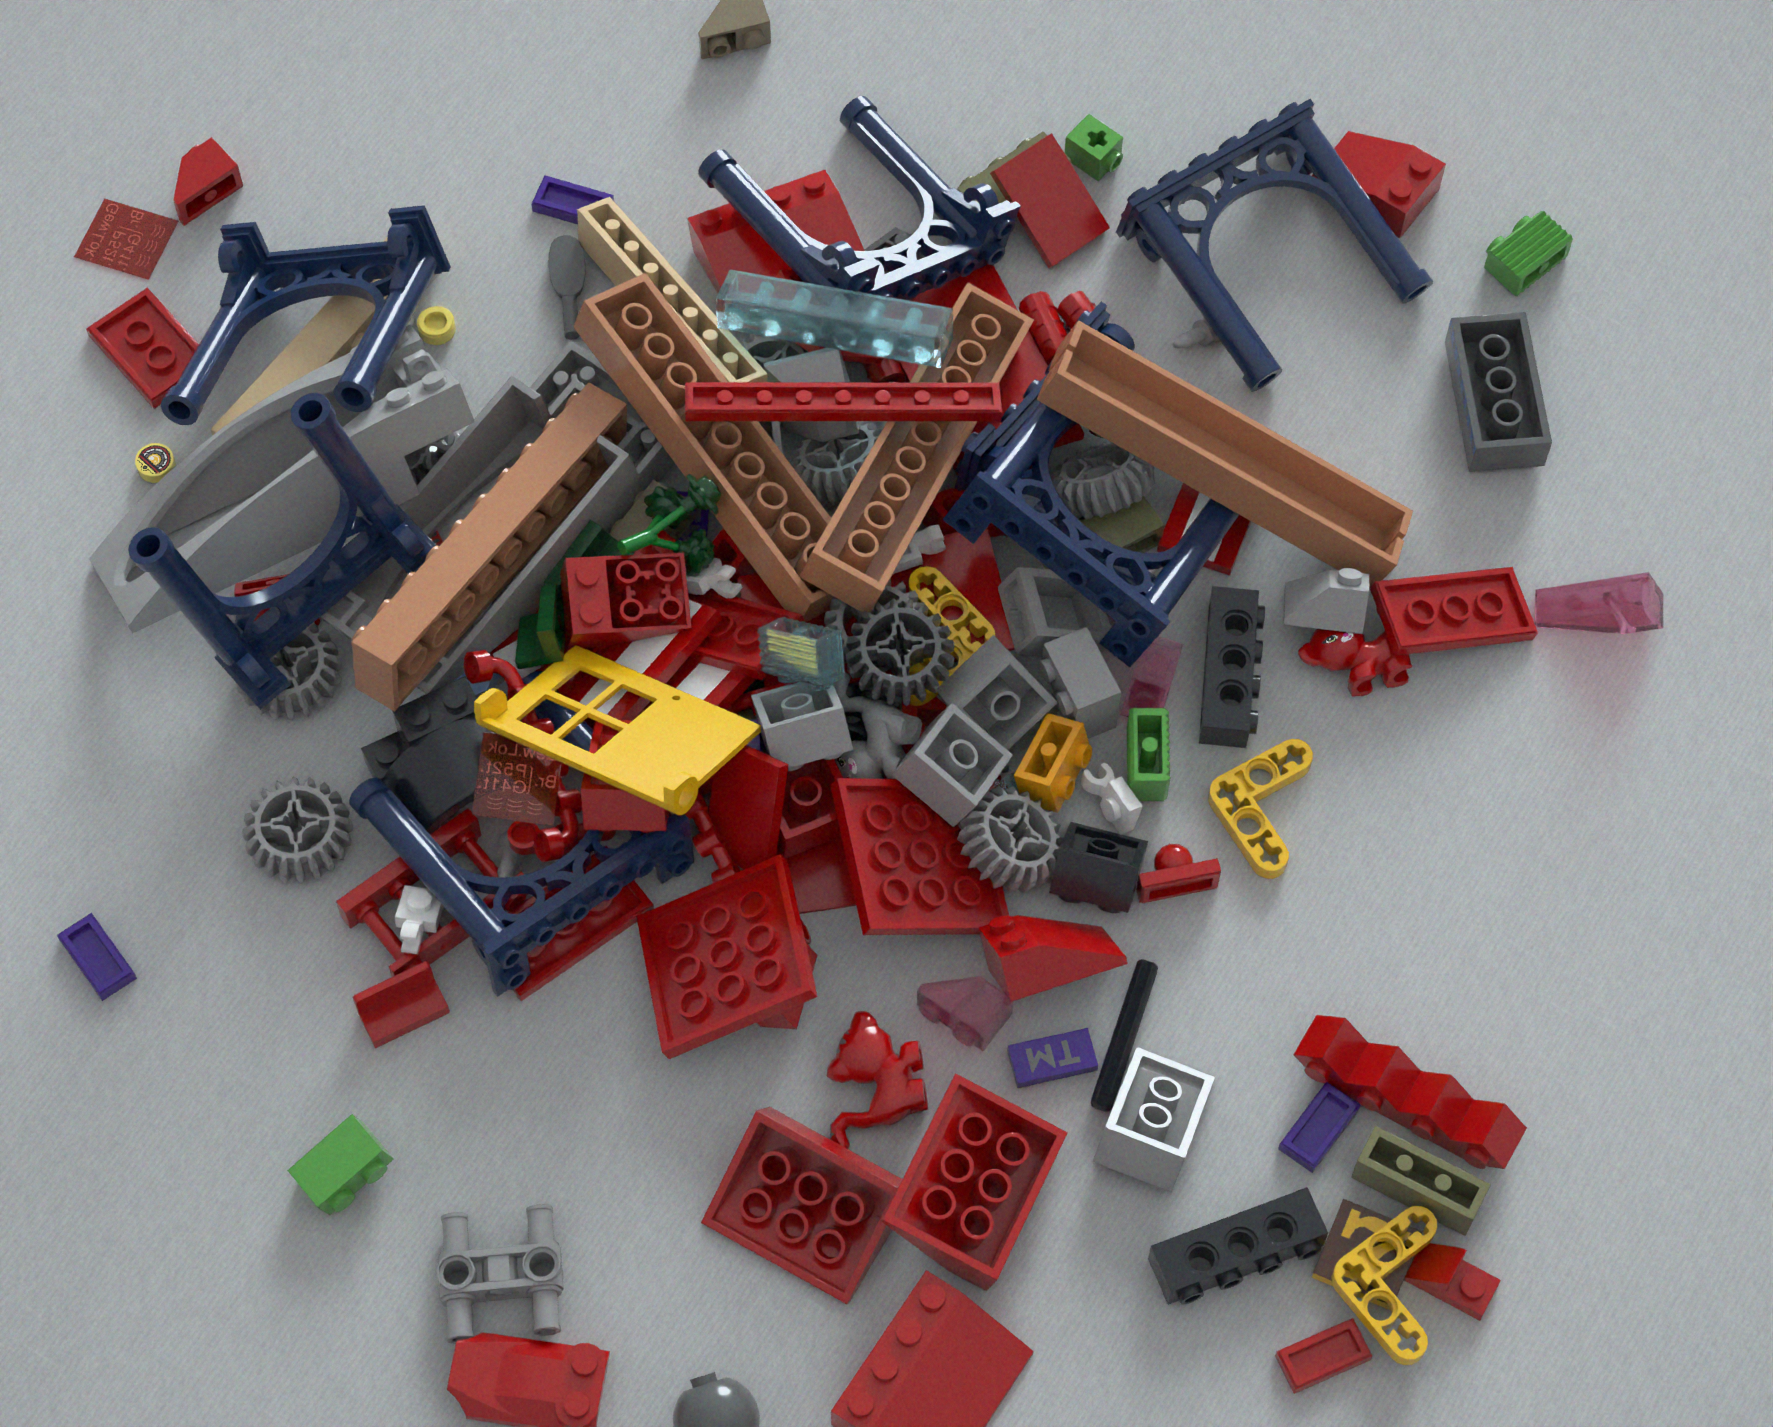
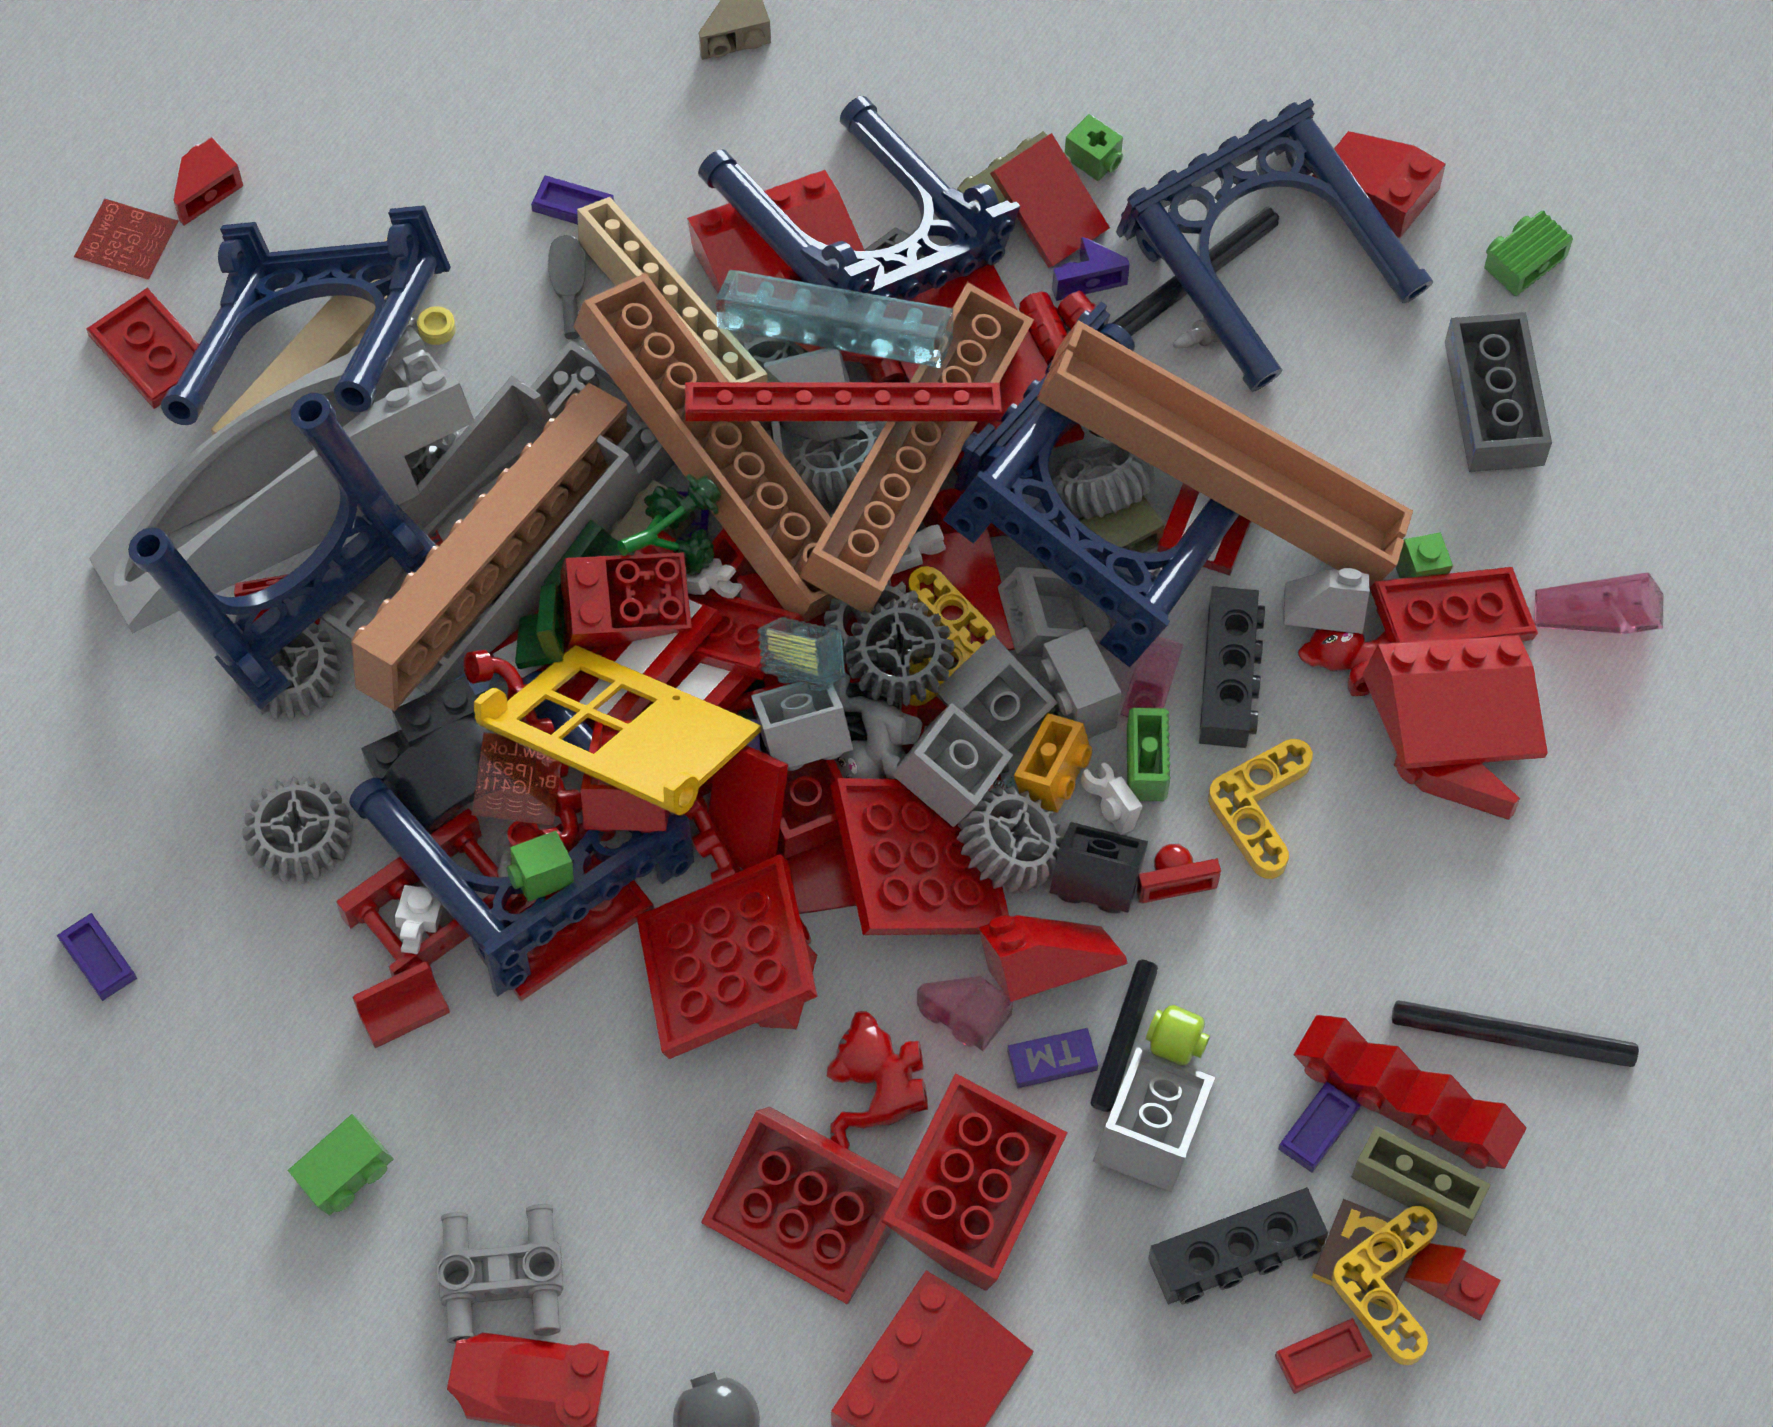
(154, 462): tile -> none
(540, 866): none -> bright green brick
(1097, 271): none -> dark purple slope
(1177, 1035): none -> lime head
(1219, 255): none -> black axle
(1424, 557): none -> bright green brick
(1458, 701): none -> red slope
(1464, 784): none -> red slope
(1515, 1033): none -> black axle

